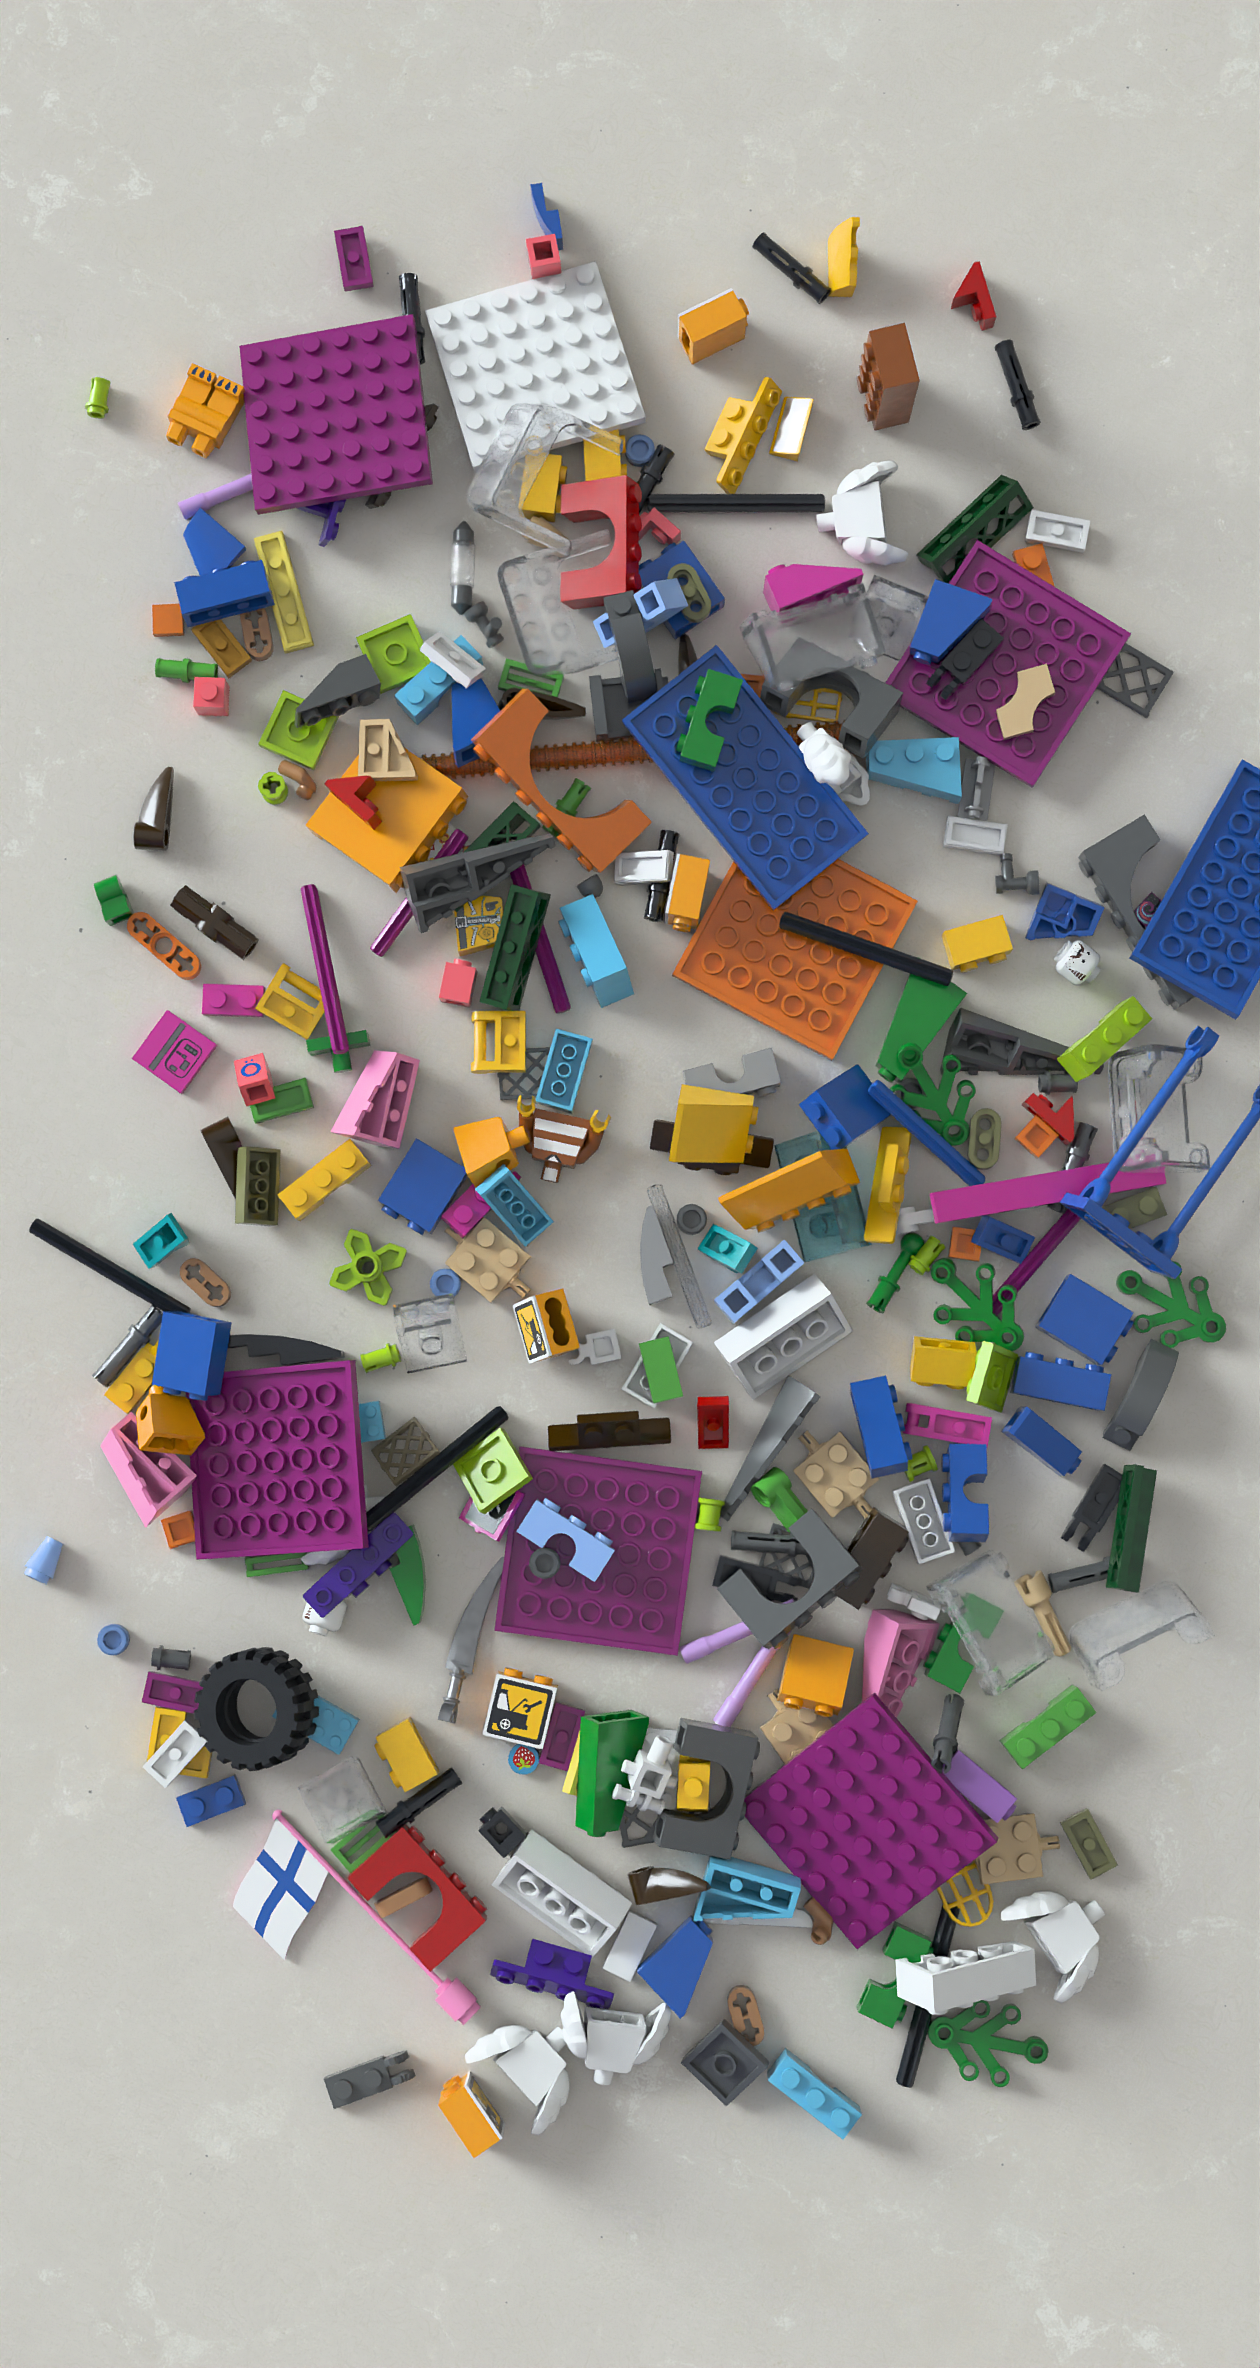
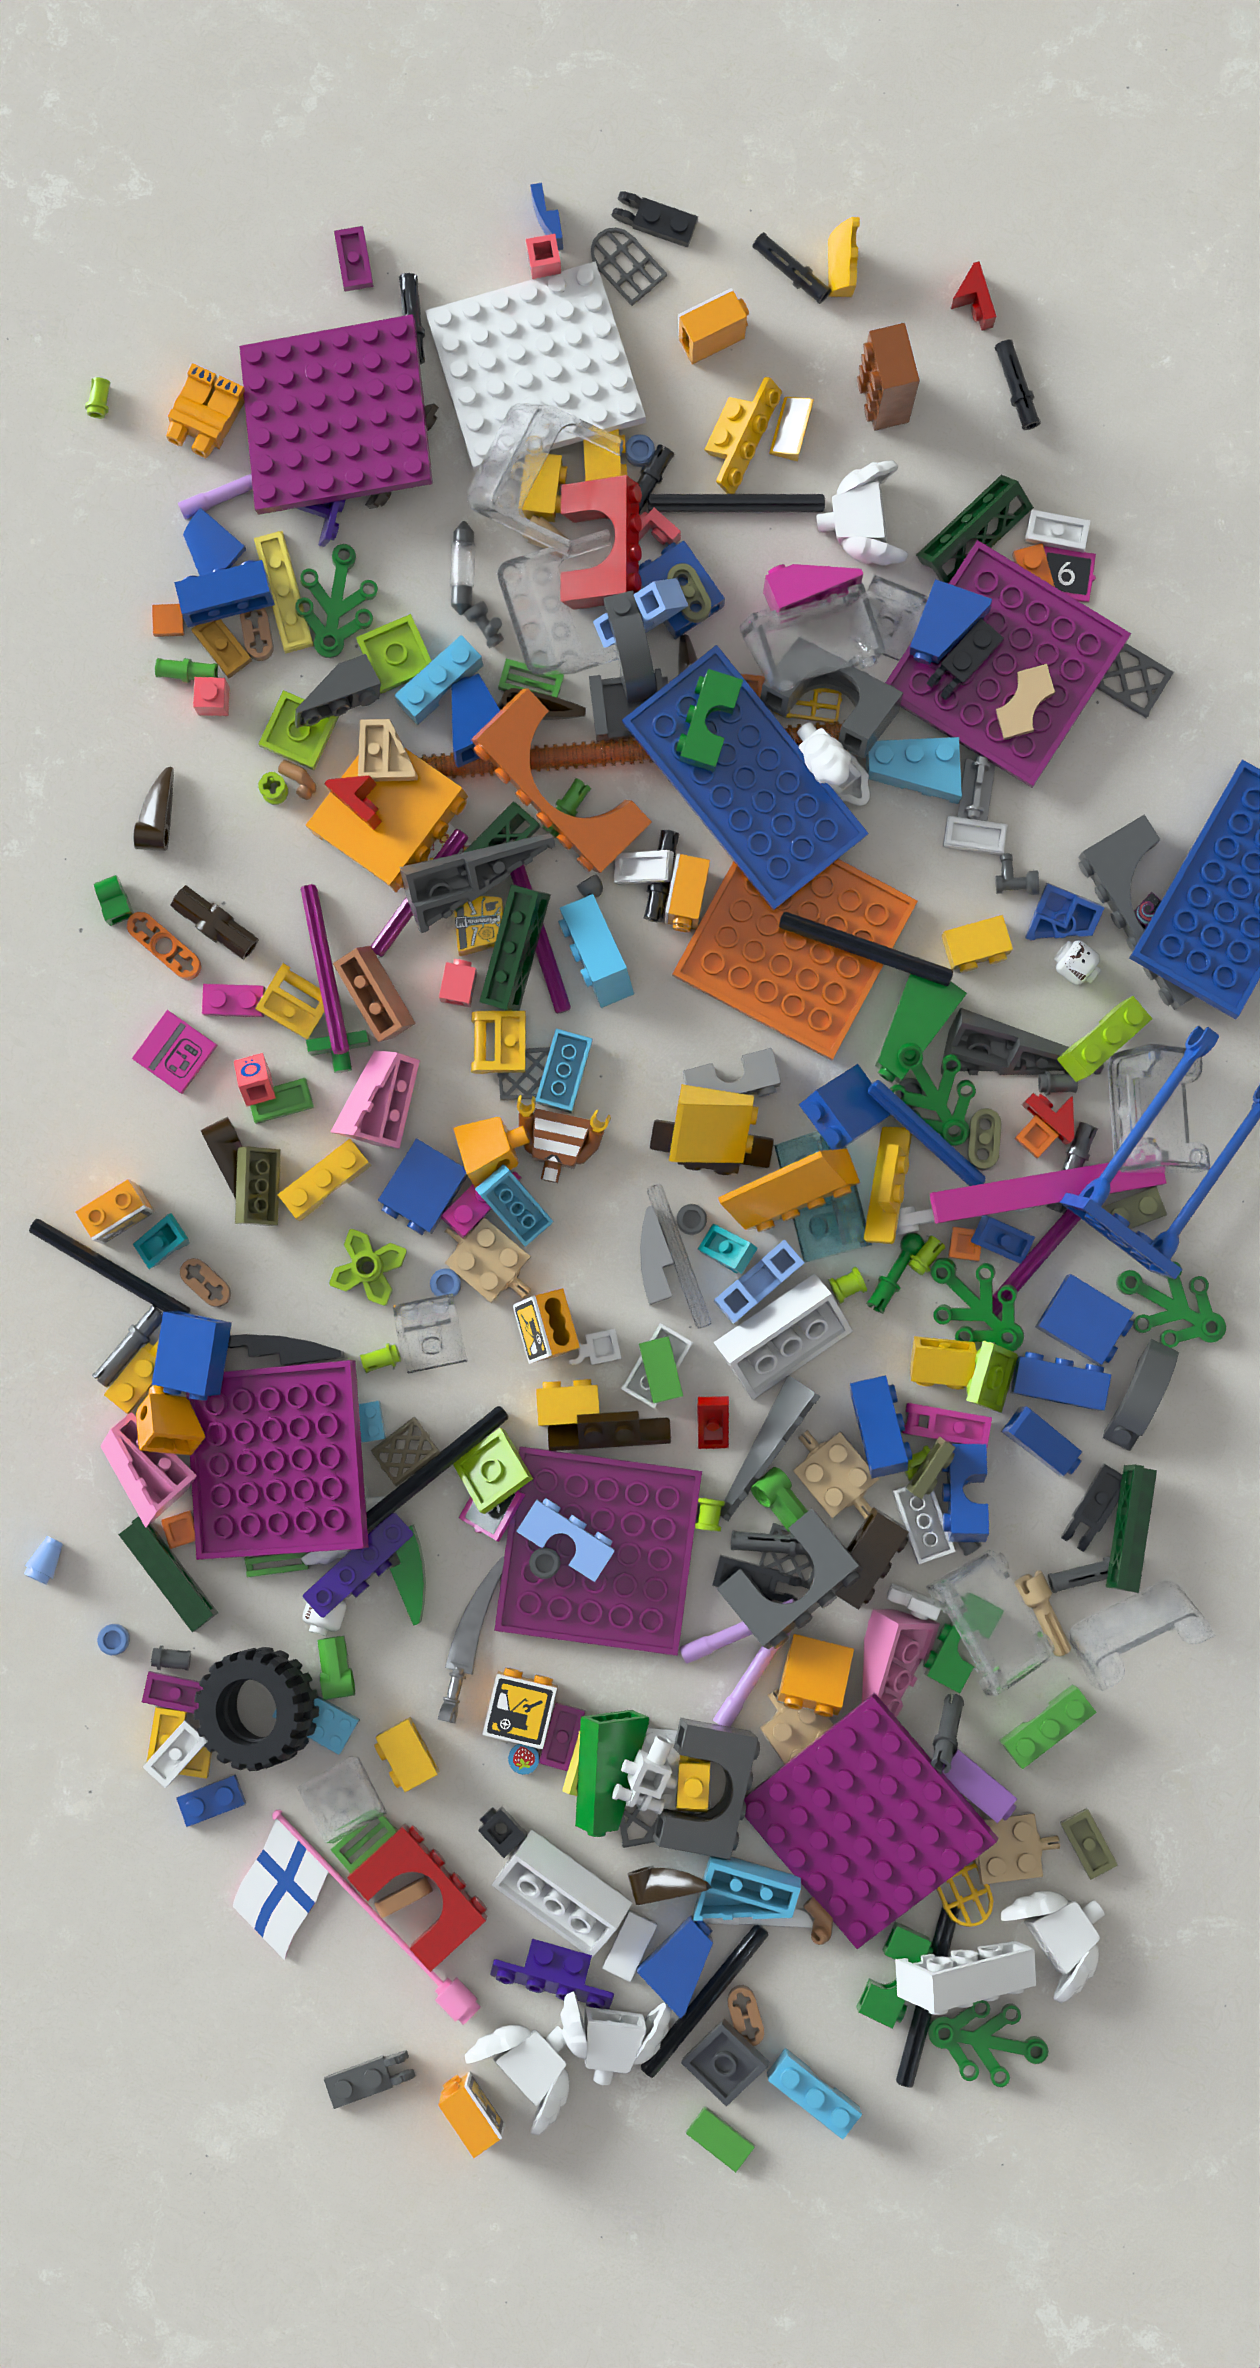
(115, 1212): none -> light orange piece
(168, 1574): none -> dark green fence
(334, 606): none -> green plant
(336, 1676): none -> bright green piece
(374, 993): none -> nougat brick
(423, 1799): black pin -> none
(452, 659): white plate -> none
(562, 1404): none -> yellow brick
(637, 266): none -> dark grey window
(656, 219): none -> black hinge
(706, 1999): none -> black axle
(720, 2139): none -> bright green tile
(847, 1285): none -> lime bush
(925, 1477): none -> olive plate
(1071, 571): none -> black piece

